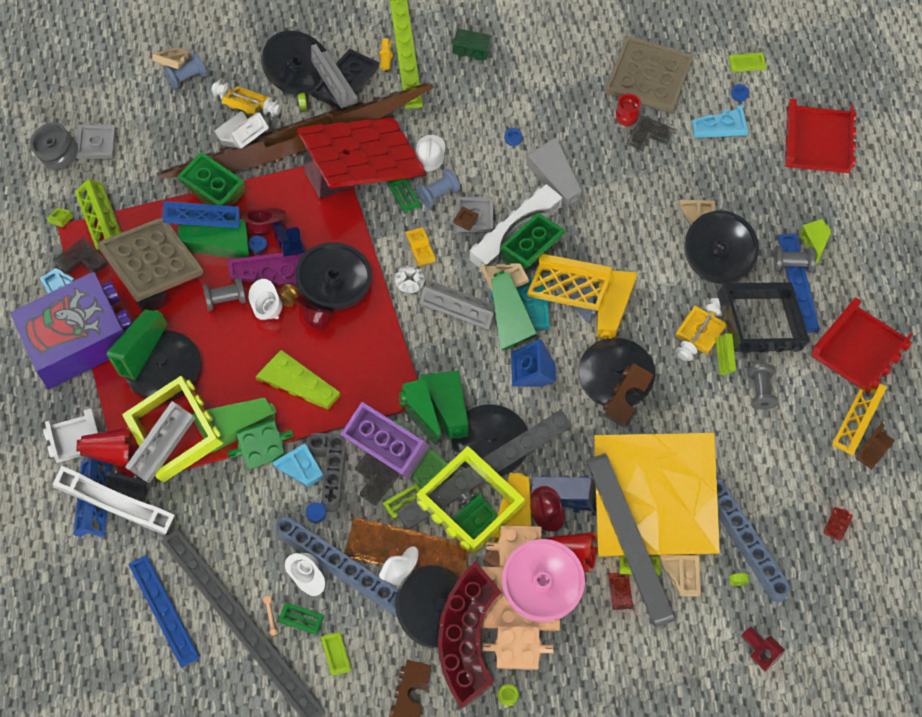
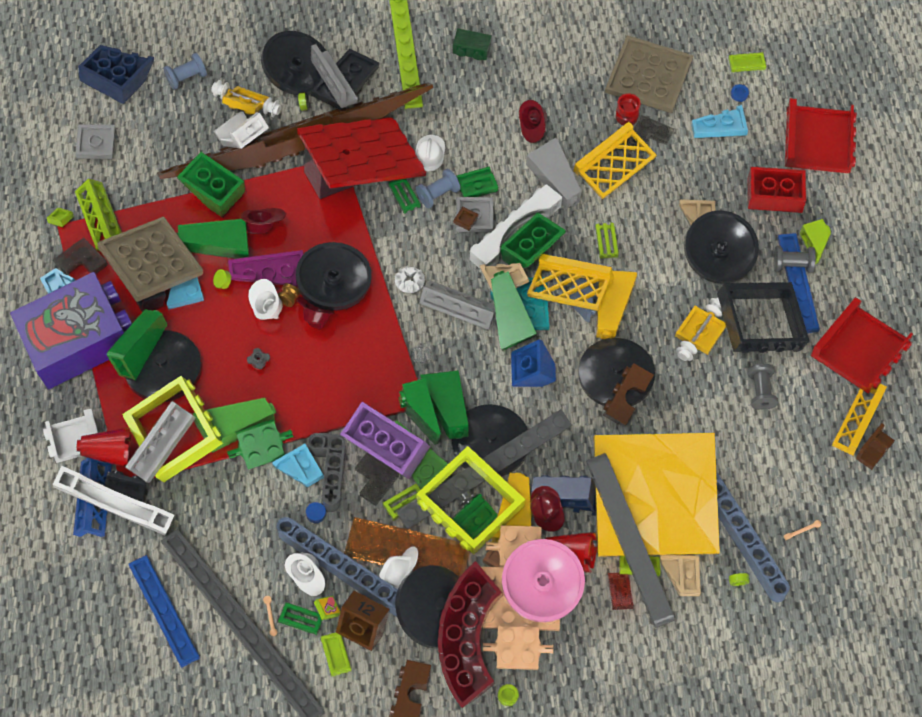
(54, 146): dark grey wheel -> none
(115, 72): none -> dark blue wedge
(173, 57): tan wing -> none
(185, 294): none -> medium azure wing
(200, 214): blue fence -> none
(222, 279): none -> lime tile
(224, 294): dark grey piece -> none
(257, 245): blue tile -> none
(259, 364): none -> dark grey plate
(288, 239): clear blue panel -> none
(296, 379): lime wing -> none
(327, 607): none -> tile
(362, 620): none -> reddish brown brick
(385, 54): yellow axle -> none
(420, 246): yellow slope -> none
(477, 183): none -> green plate
(513, 137): blue tile -> none
(532, 120): none -> dark red piece
(605, 228): none -> lime tile
(607, 147): none -> yellow fence
(725, 354): lime tile -> none
(760, 646): dark red piece -> none
(776, 189): none -> red brick
(817, 523): none -> light nougat hinge
(838, 523): clear red bracket -> none

